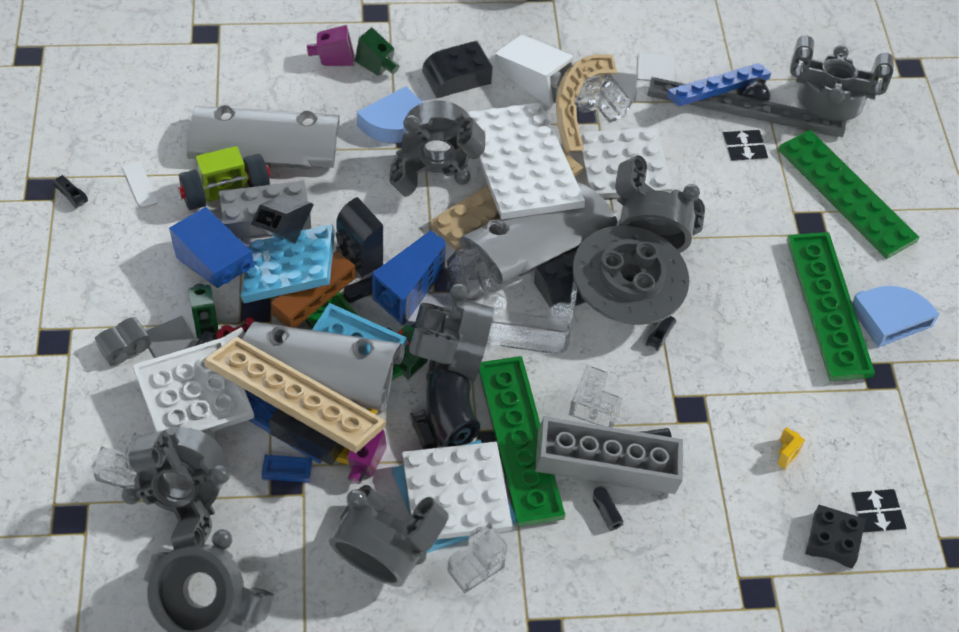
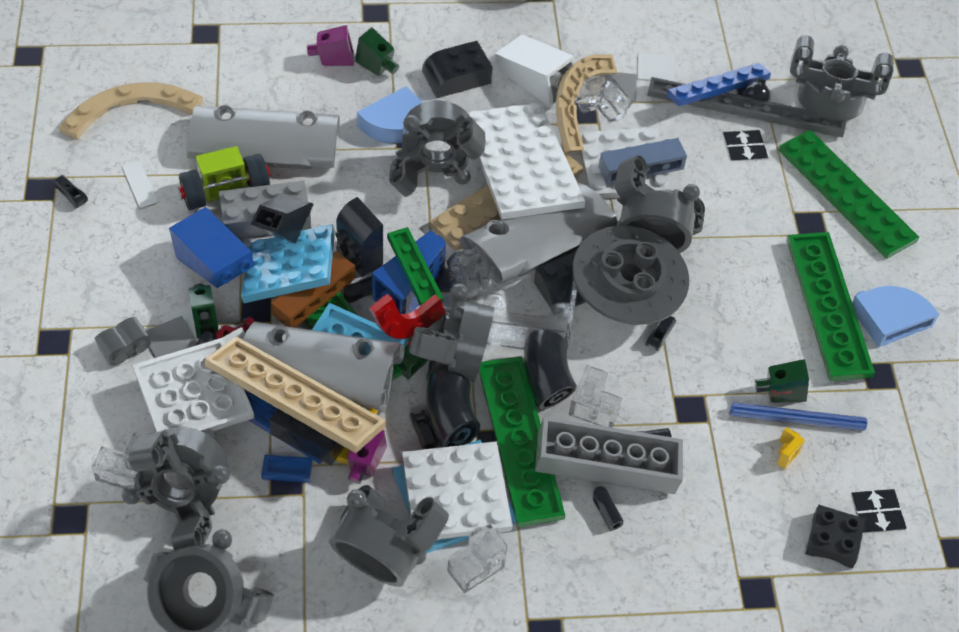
(124, 95): none -> tan plate
(403, 325): none -> red plate
(413, 265): none -> green plate
(548, 368): none -> black brick
(660, 158): none -> sand blue brick
(785, 382): none -> dark green torso
(798, 416): none -> blue axle

